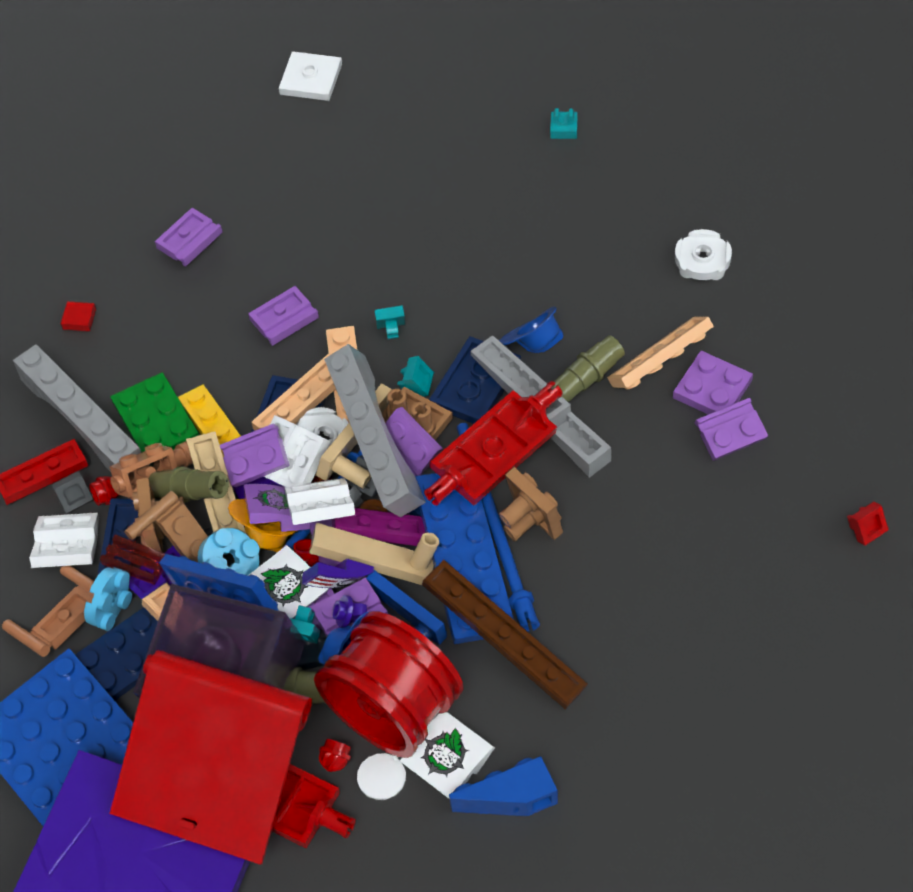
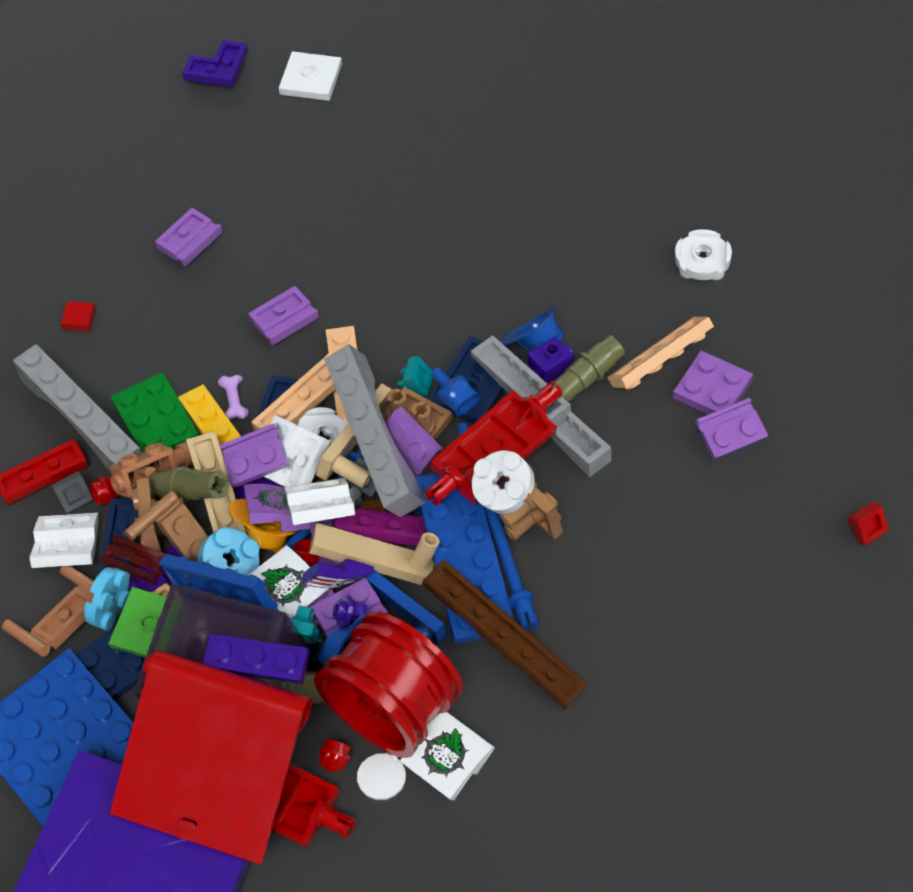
(137, 622): none -> bright green plate
(218, 70): none -> dark purple plate
(235, 408): none -> lavender piece
(257, 658): none -> dark purple plate
(390, 319): teal tile -> none
(455, 392): none -> blue piece
(487, 473): none -> white plate
(514, 792): blue slope -> none
(550, 359): none -> dark purple brick
(563, 124): teal tile -> none

